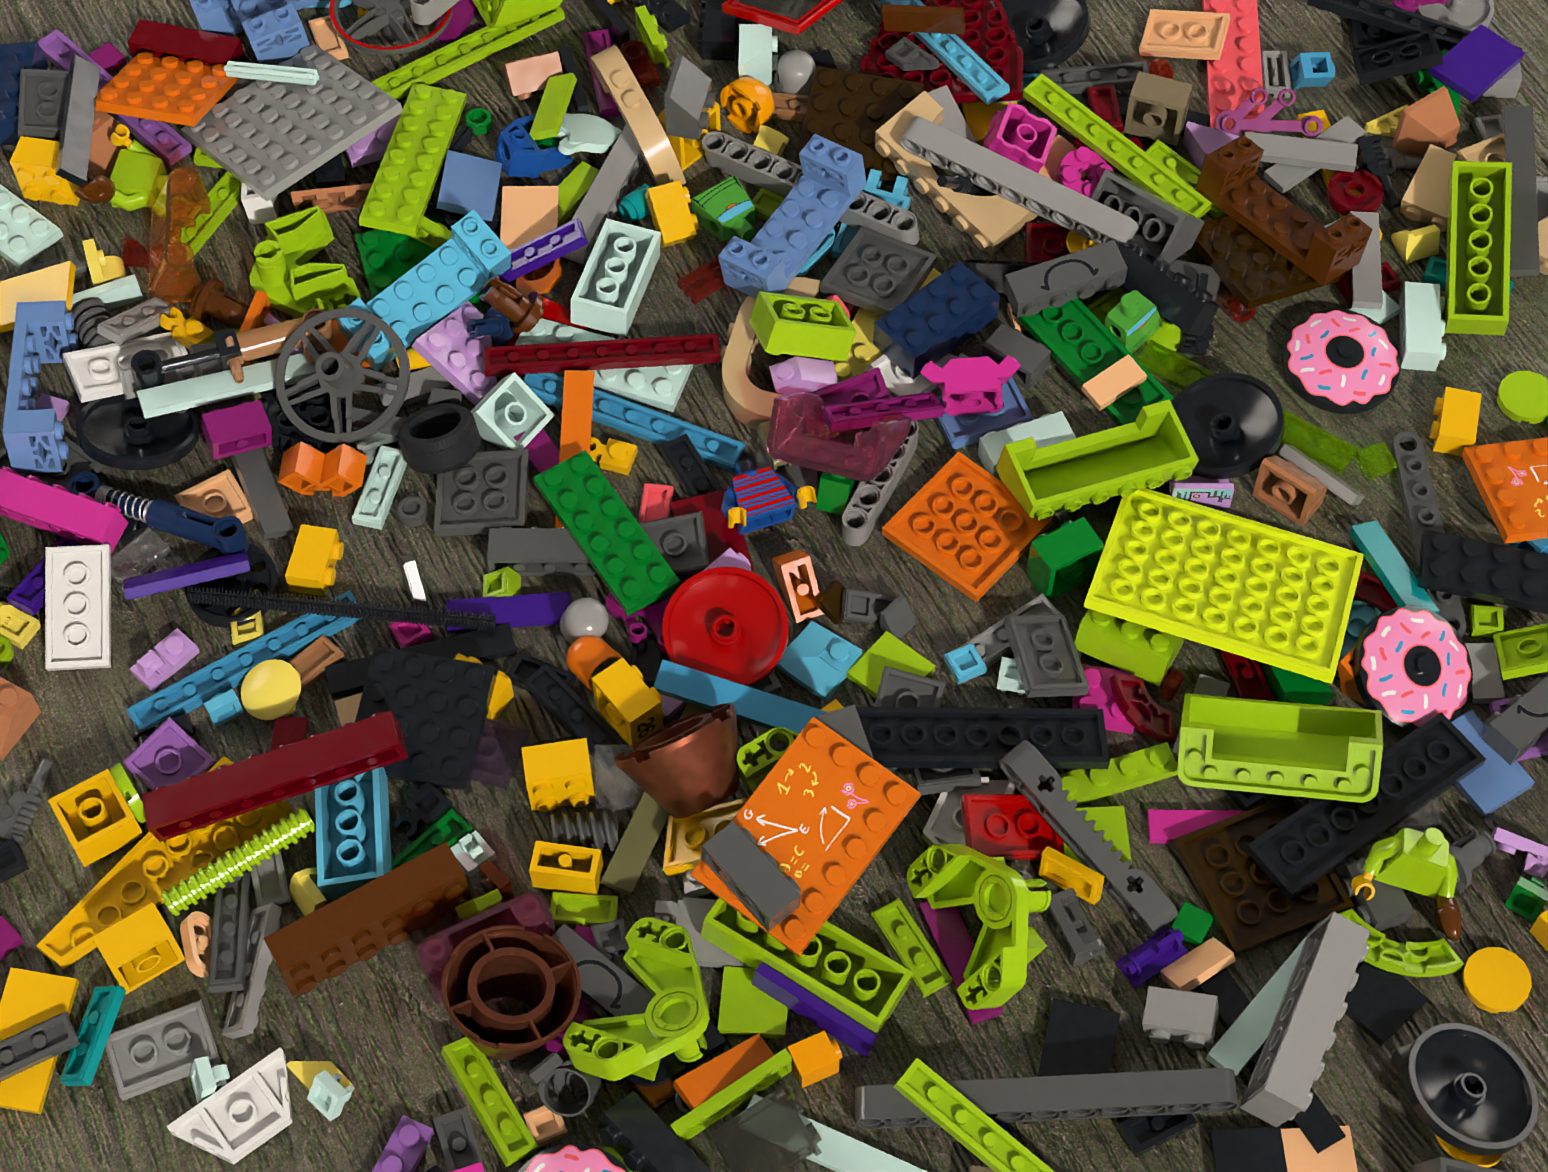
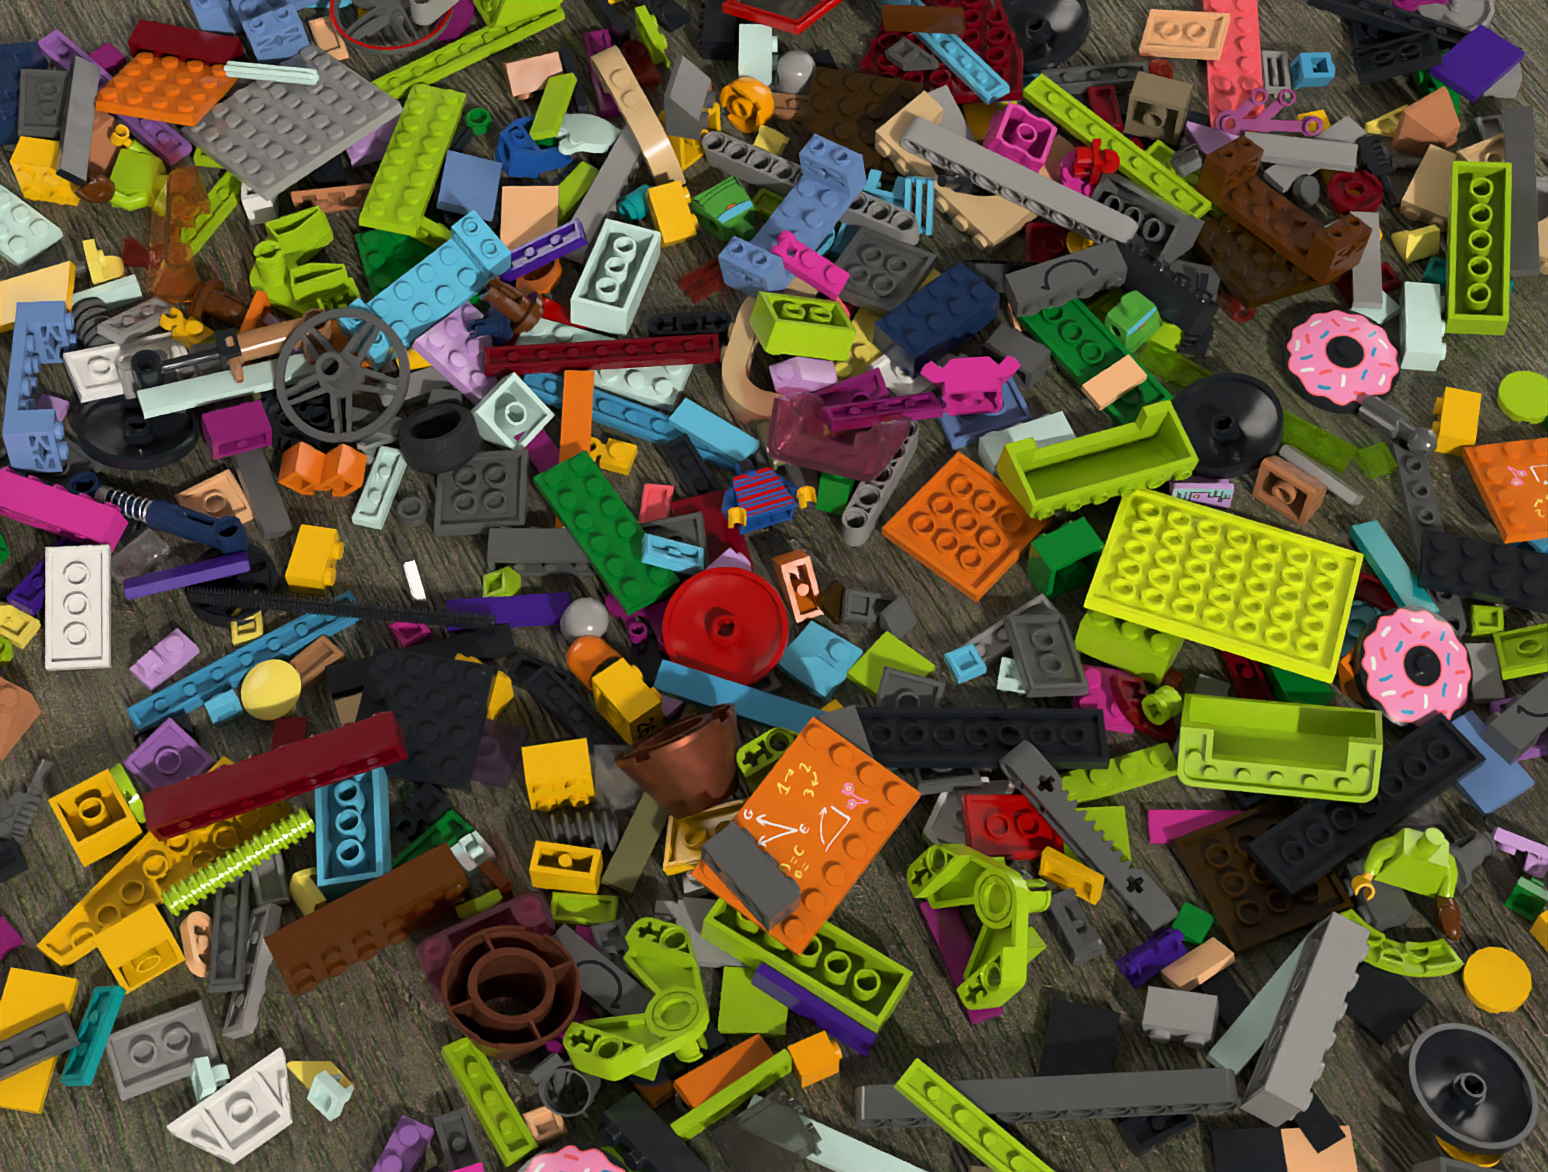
(672, 555): none -> medium azure tile
(681, 319): none -> black beam
(713, 432): none -> medium azure tile
(810, 265): none -> dark pink plate
(909, 180): none -> medium azure tile
(911, 947): lime tile -> none
(1090, 162): none -> red hips
(1162, 705): none -> lime wheel
(1187, 159): none -> dark grey piece
(1306, 190): none -> dark grey tile
(1397, 425): none -> dark grey piece

